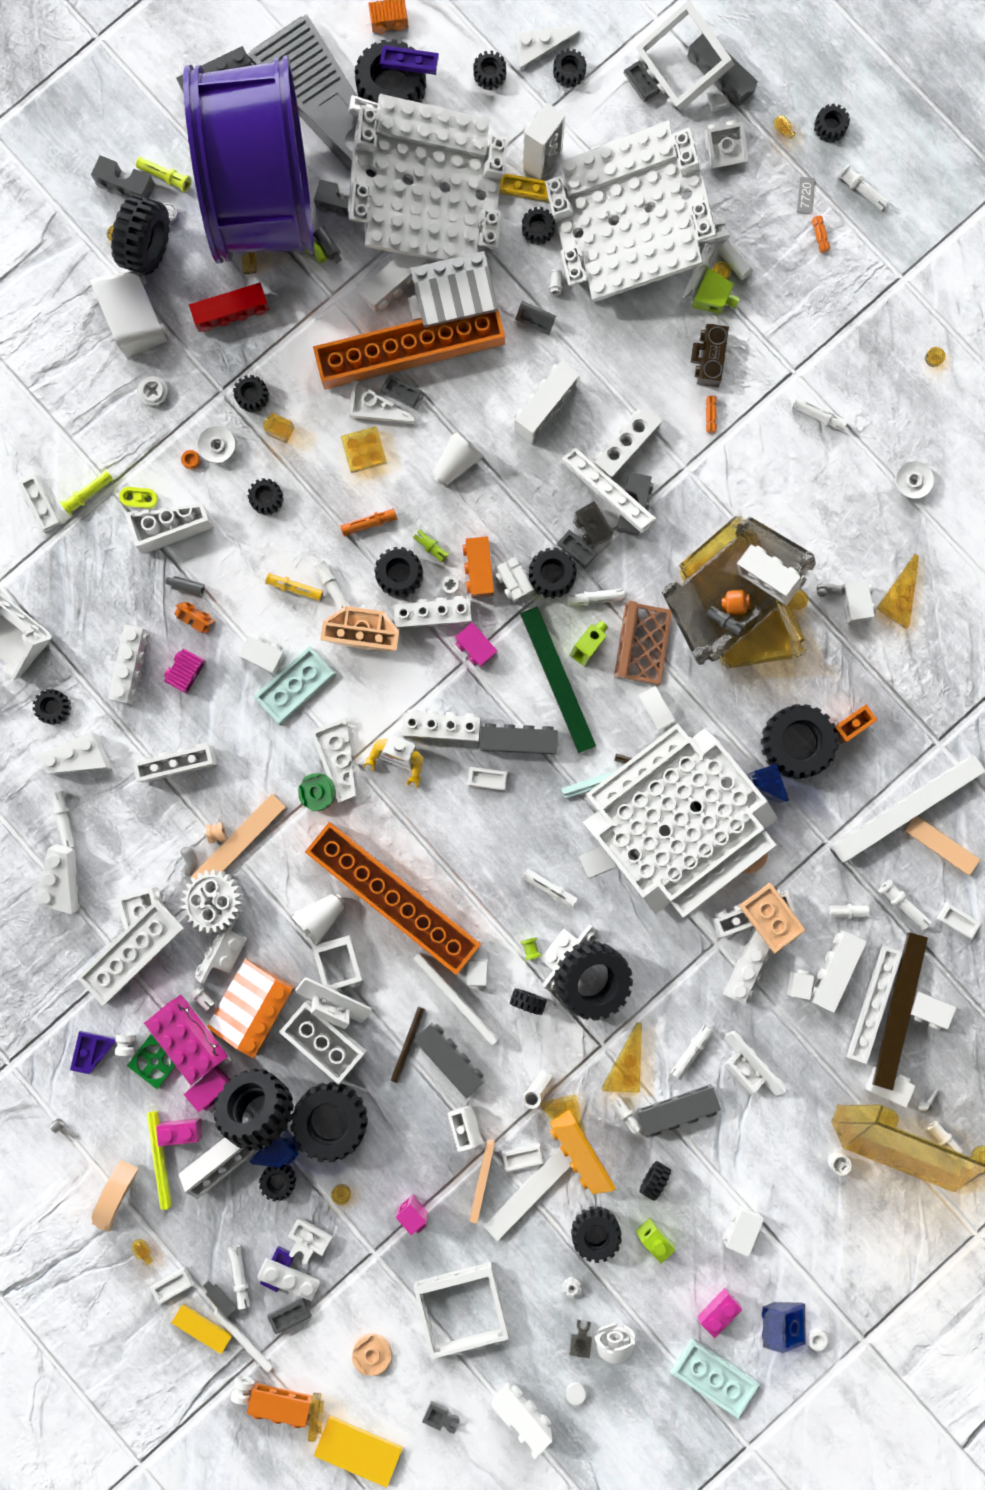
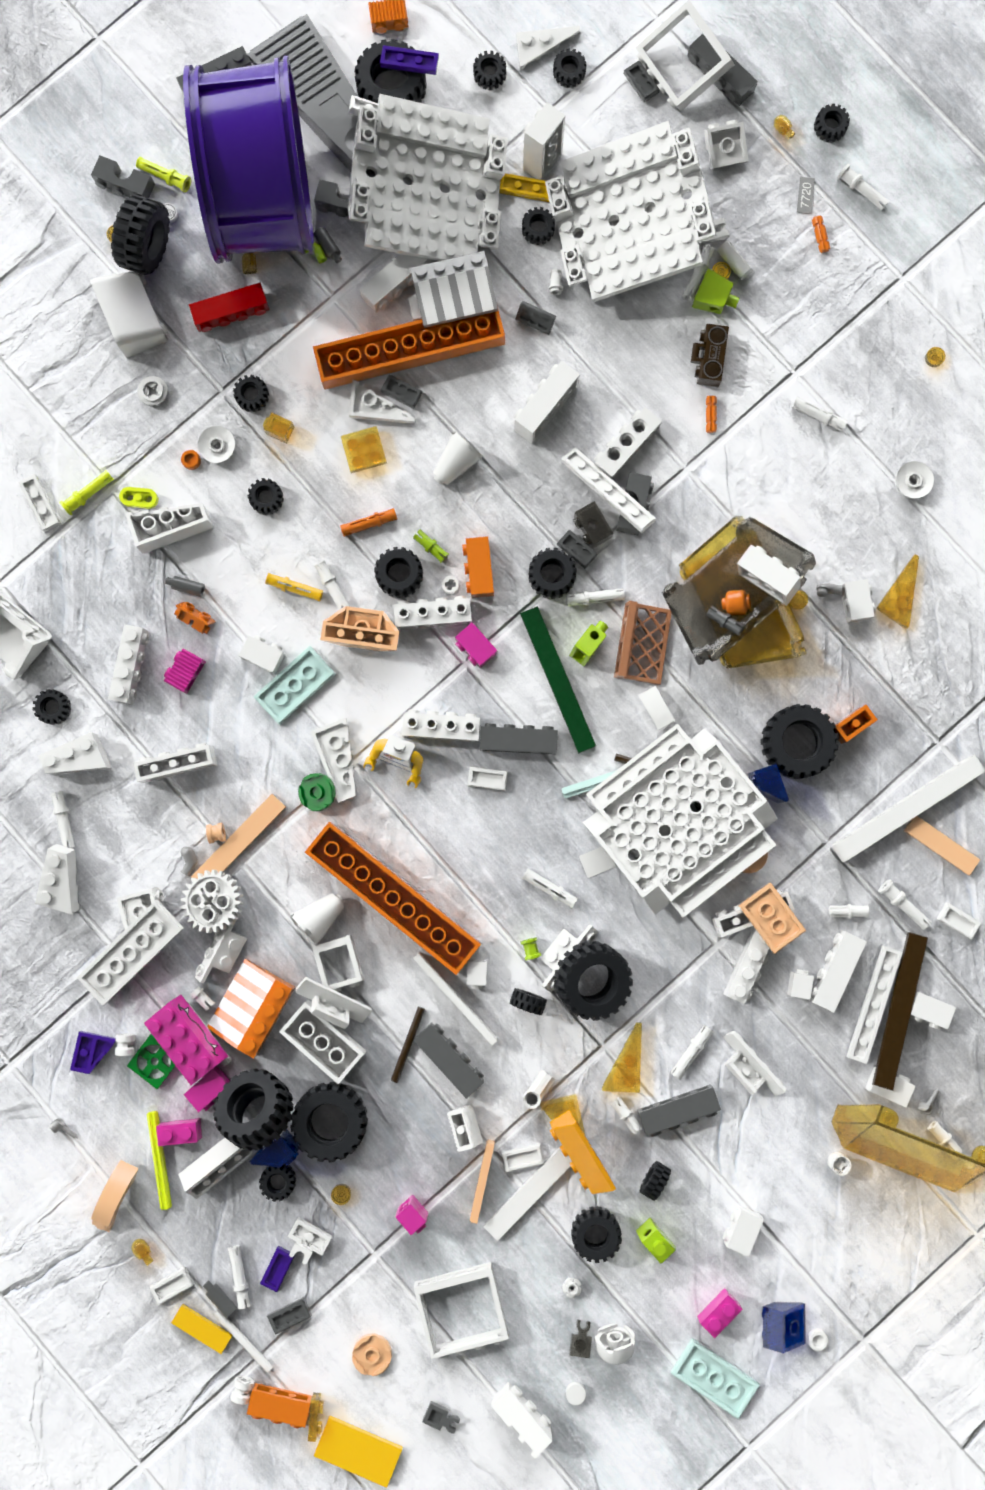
(288, 1279): white plate -> none
(514, 579): white brick -> none
(717, 101): white tile -> none

